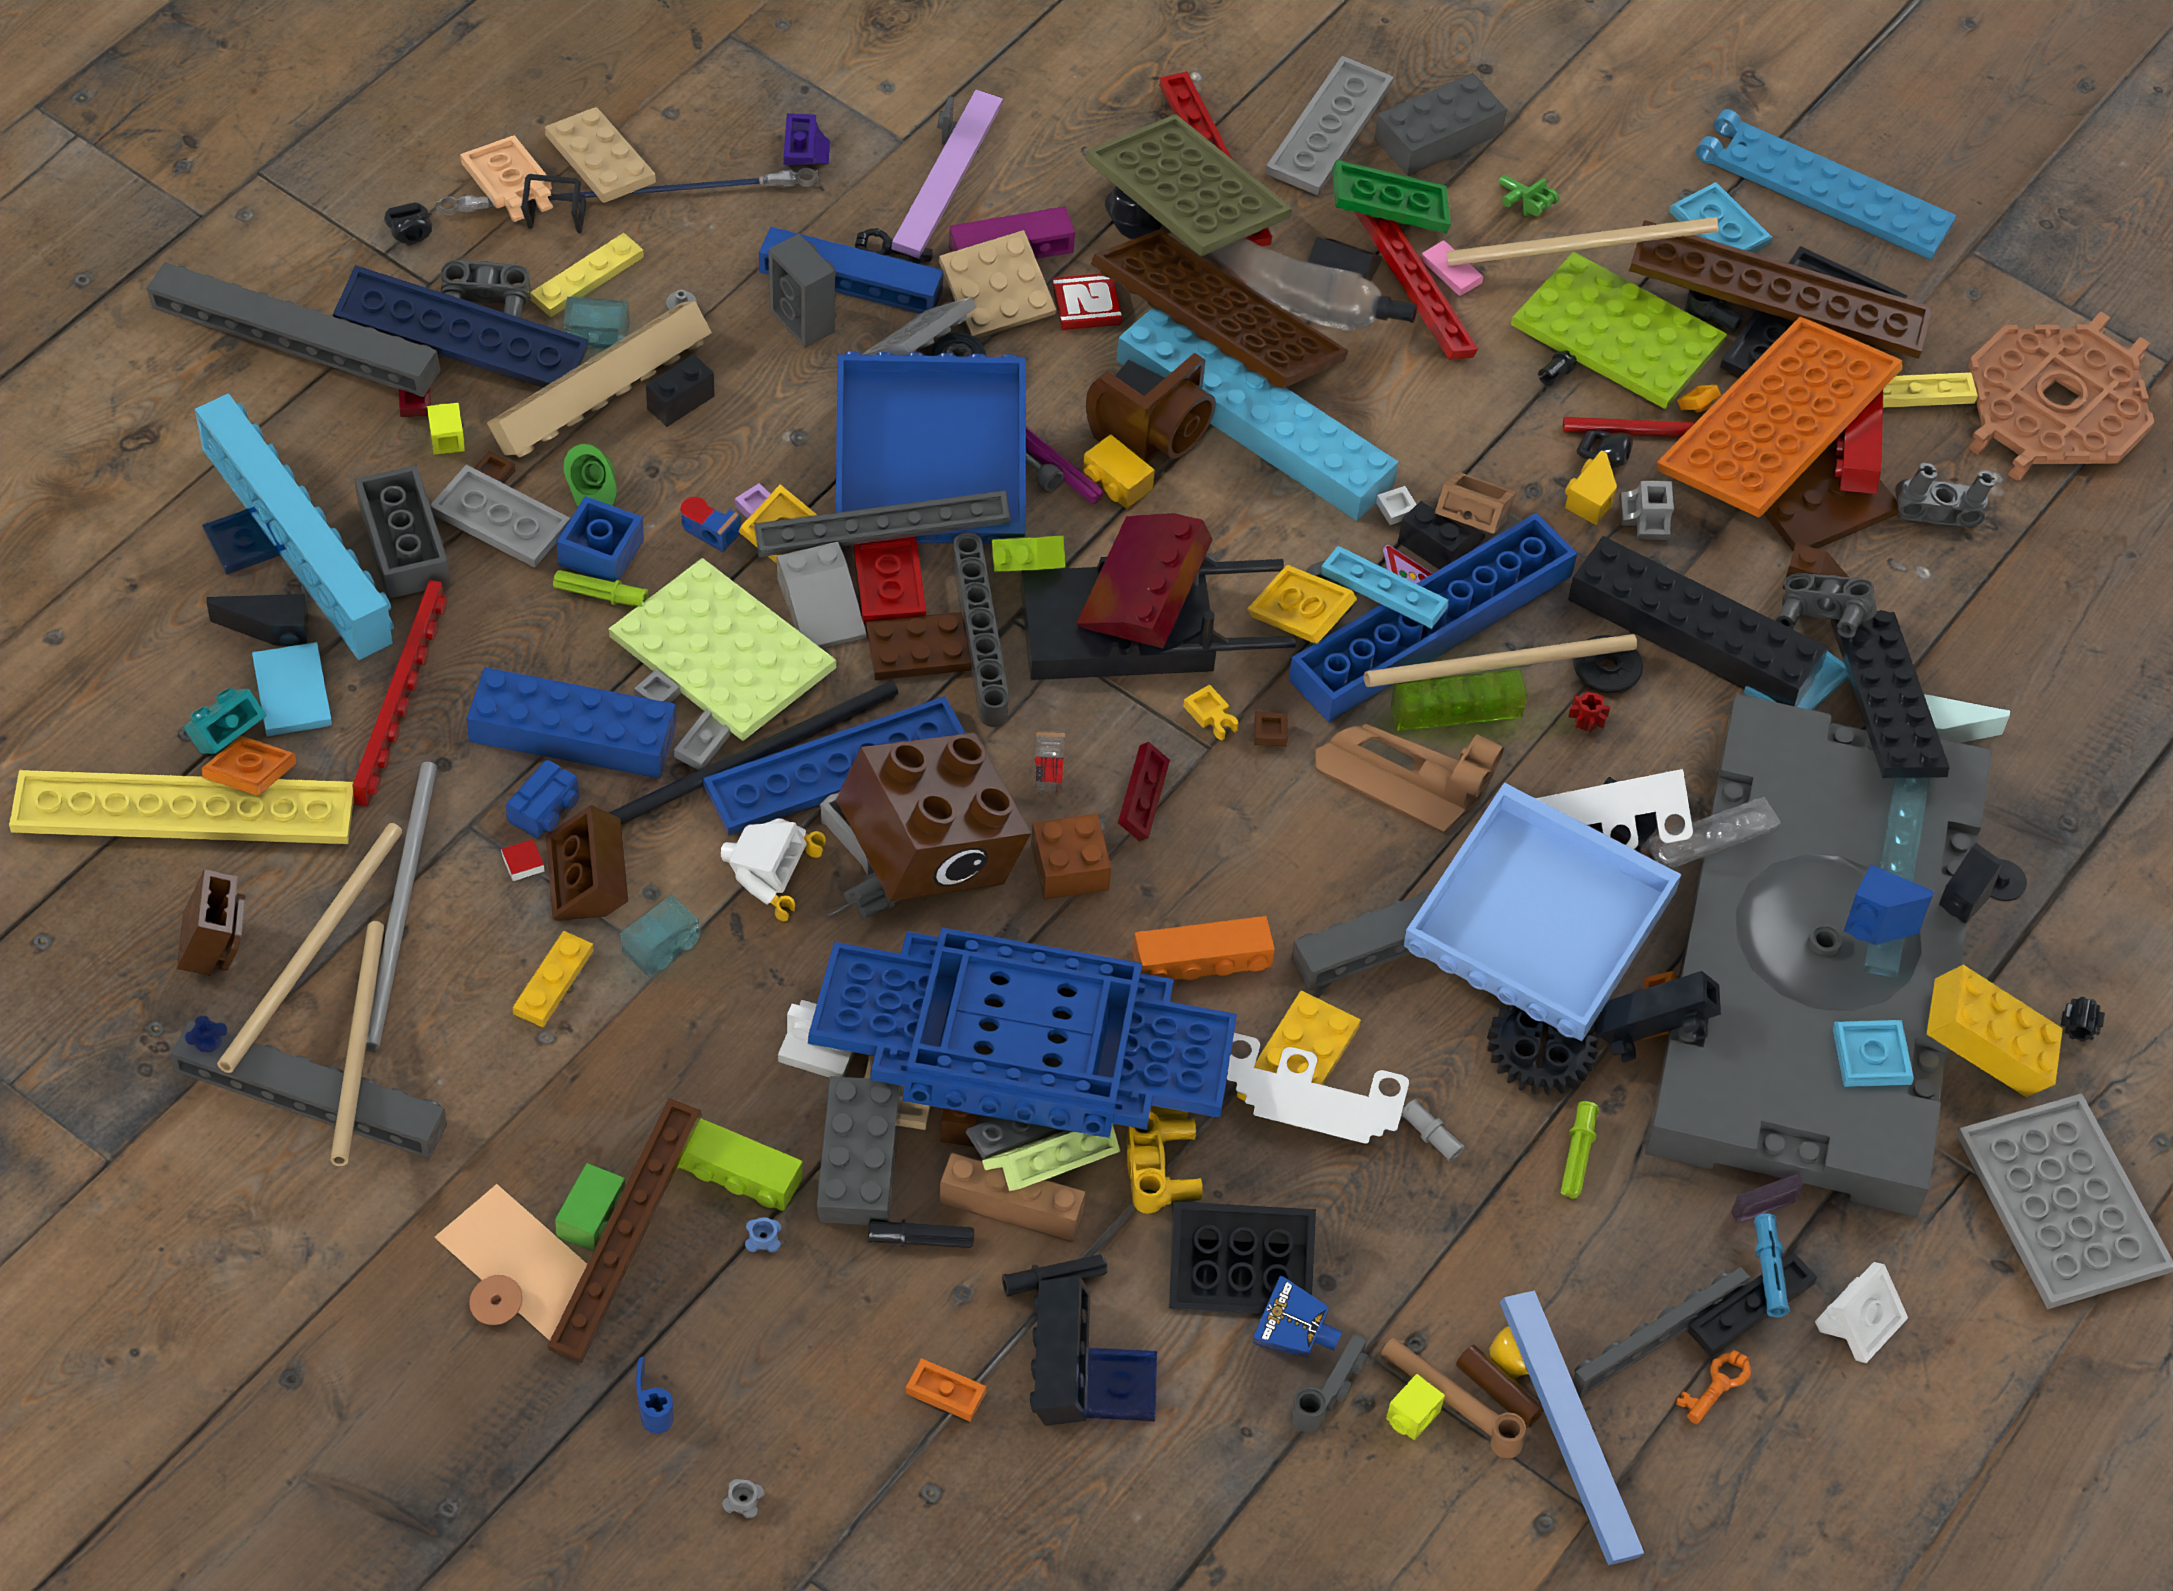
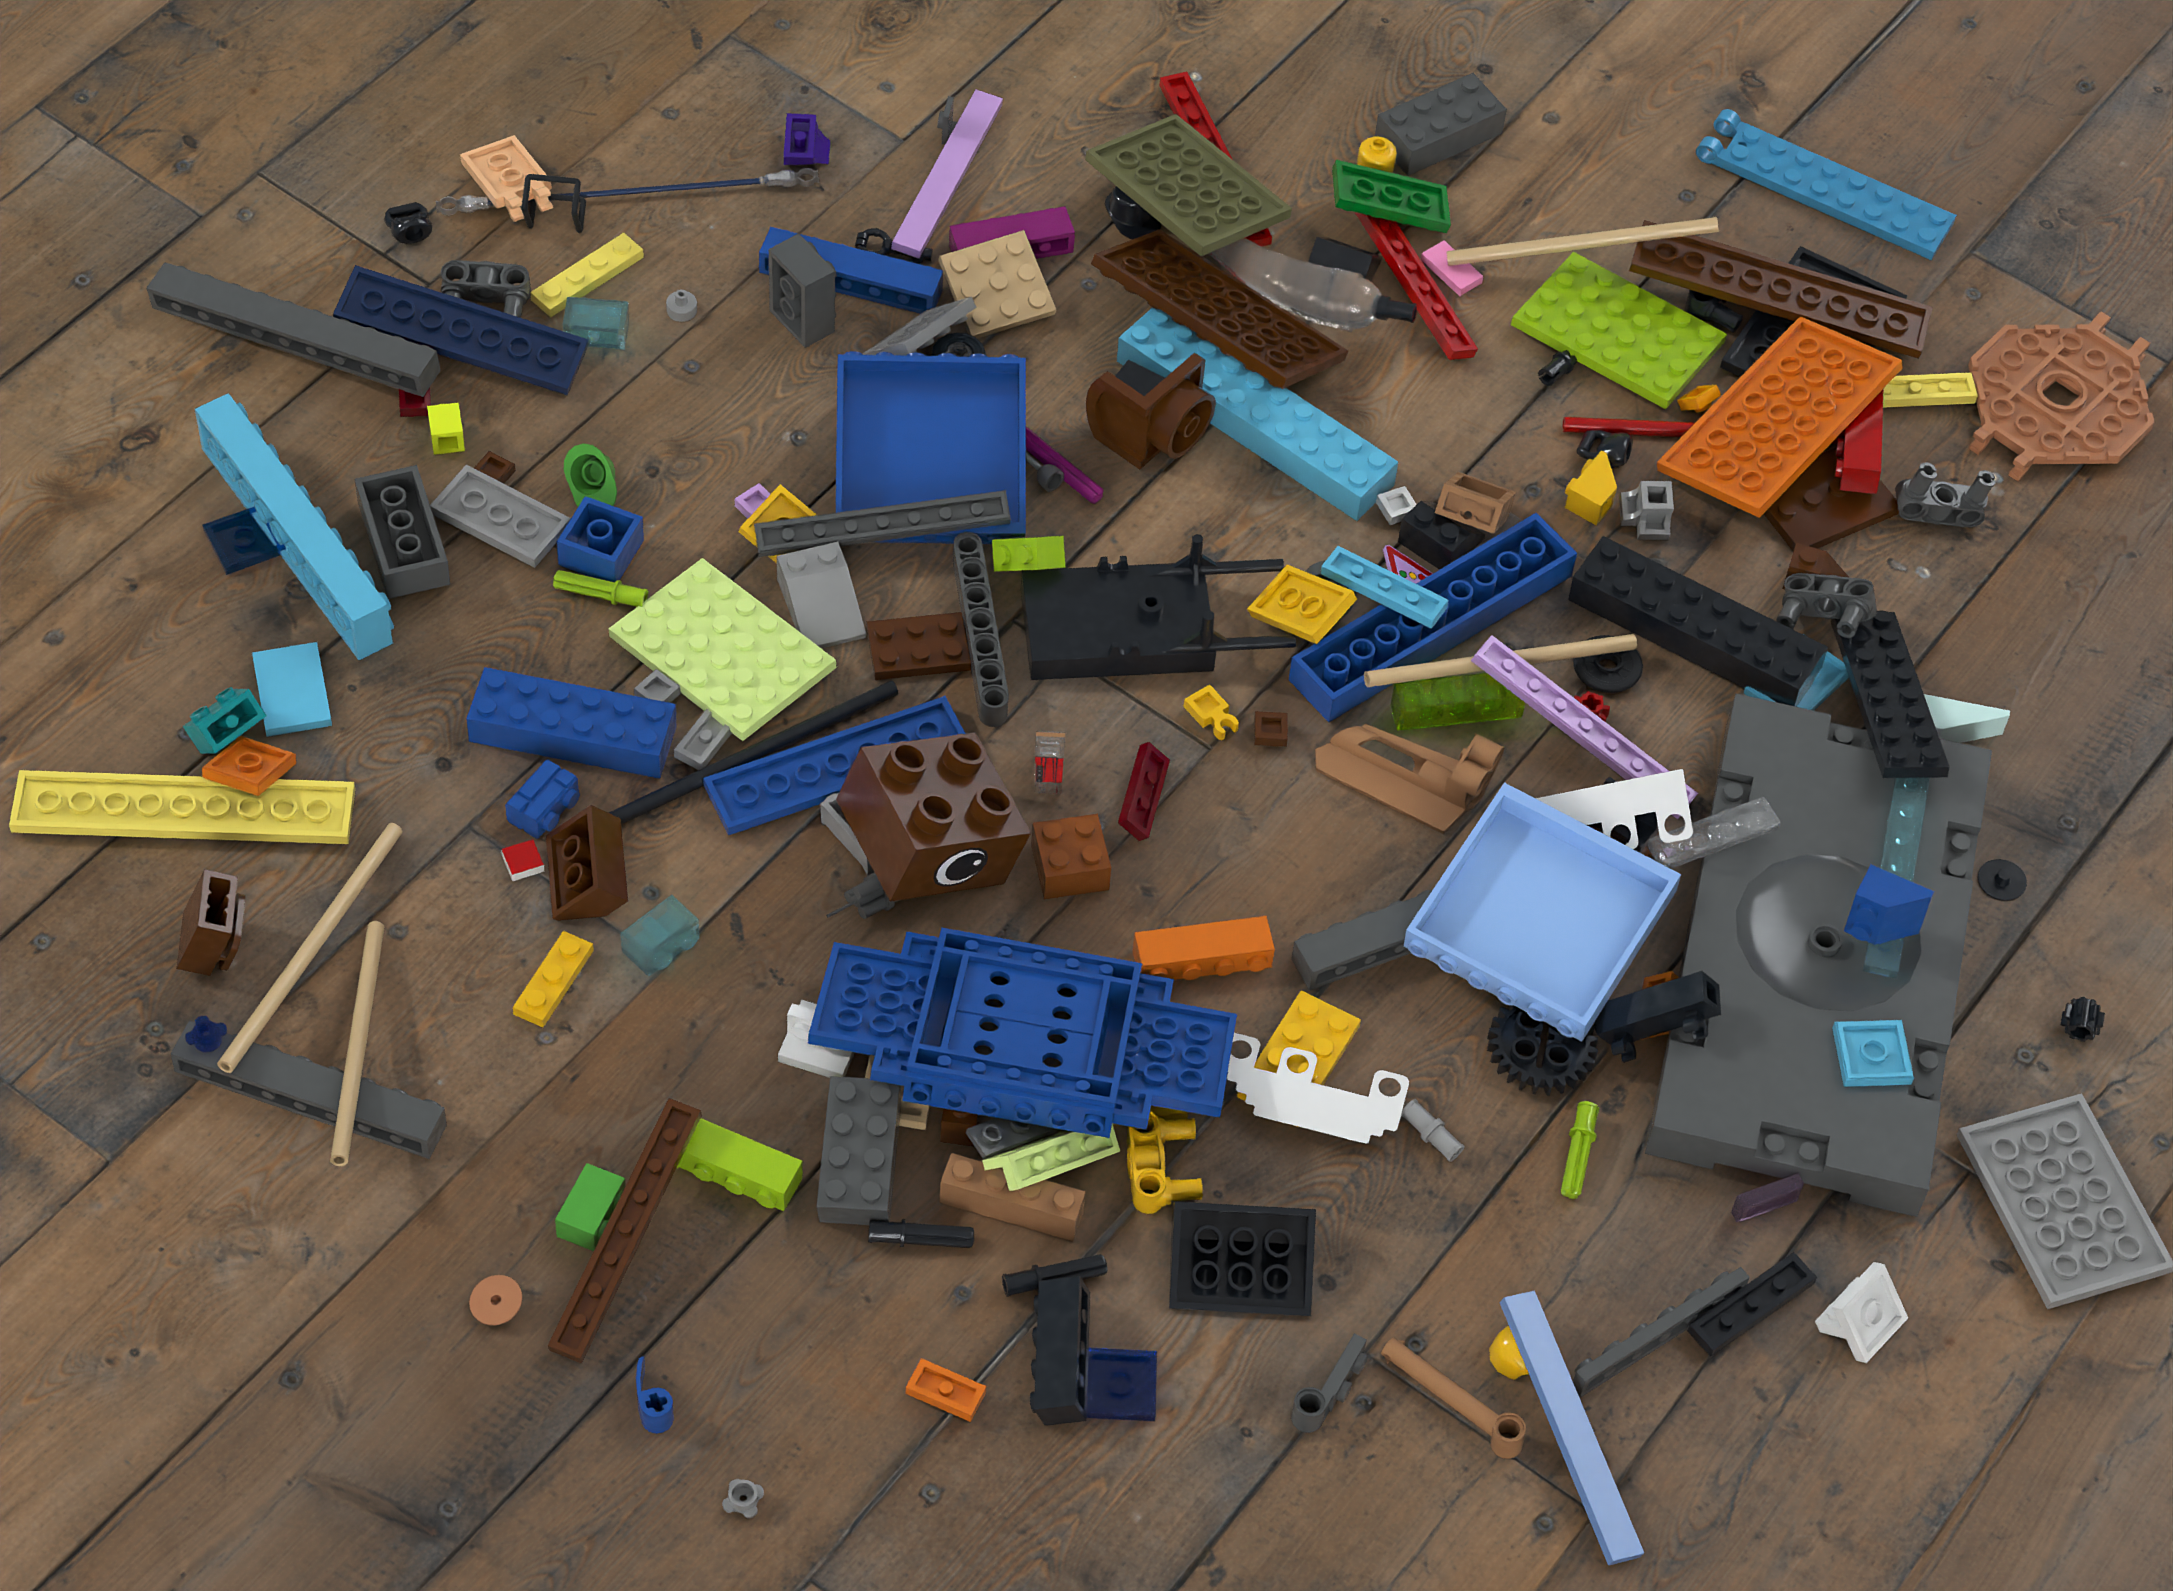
(263, 617): black slope -> none
(397, 701): red plate -> none
(400, 903): light grey piece -> none
(507, 1240): light nougat sticker -> none
(599, 378): tan brick -> none
(600, 154): tan plate -> none
(680, 390): black brick -> none
(709, 524): blue leg -> none
(763, 1226): medium blue plate -> none
(768, 857): white torso -> none
(889, 579): red plate -> none
(1086, 301): tile -> none
(1118, 471): yellow brick -> none
(1146, 577): dark red slope -> none
(1295, 1322): blue torso -> none
(1329, 125): light grey plate -> none
(1377, 154): none -> yellow head
(1415, 1407): neon yellow brick -> none
(1499, 1385): reddish brown piece -> none
(1534, 197): bright green arm -> none
(1567, 713): none -> lavender tile
(1720, 1383): orange piece -> none
(1734, 223): medium azure tile -> none
(1769, 1251): dark azure pin -> none
(1971, 883): black slope -> none
(1994, 1031): yellow brick -> none

